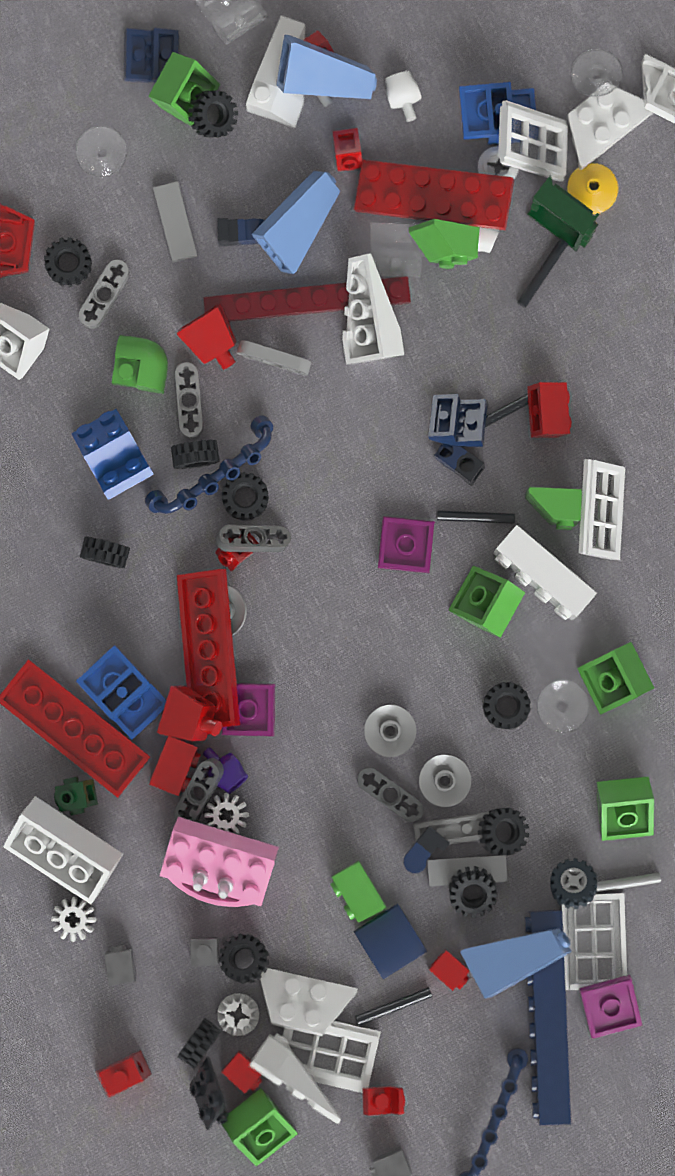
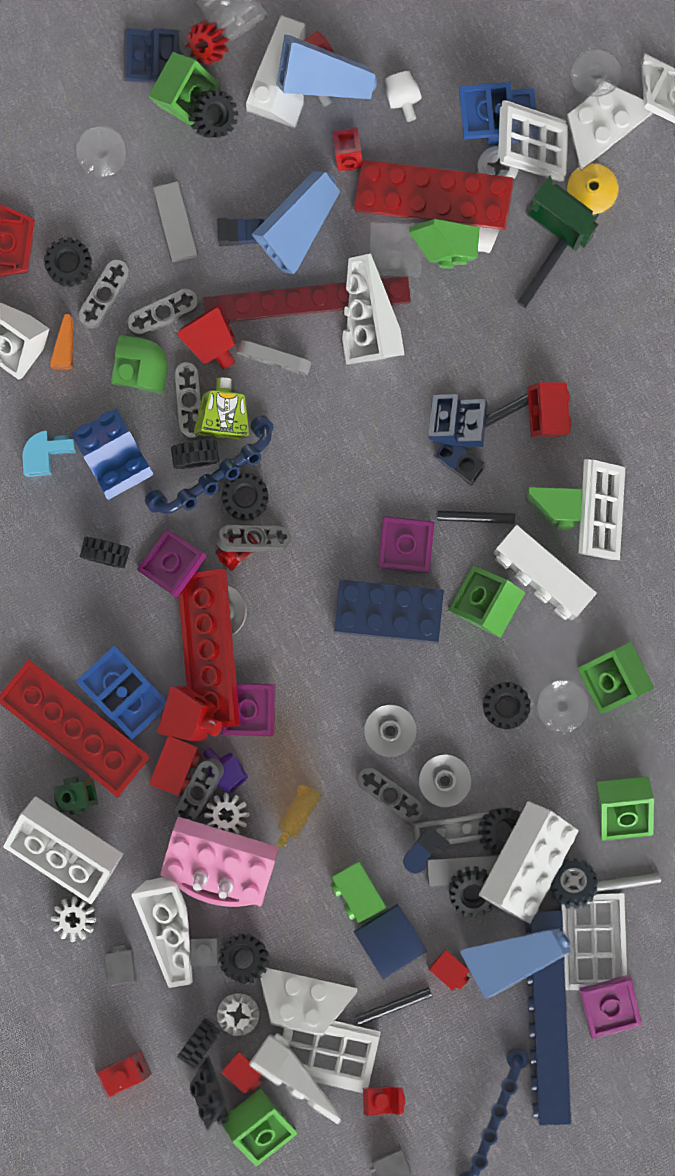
(39, 450): none -> medium azure brick
(63, 351): none -> orange slope
(142, 313): none -> light grey beam
(167, 928): none -> white wedge
(171, 562): none -> magenta plate
(203, 34): none -> red gear
(222, 413): none -> torso
(298, 814): none -> clear yellow piece
(389, 611): none -> dark blue brick
(529, 862): none -> white brick

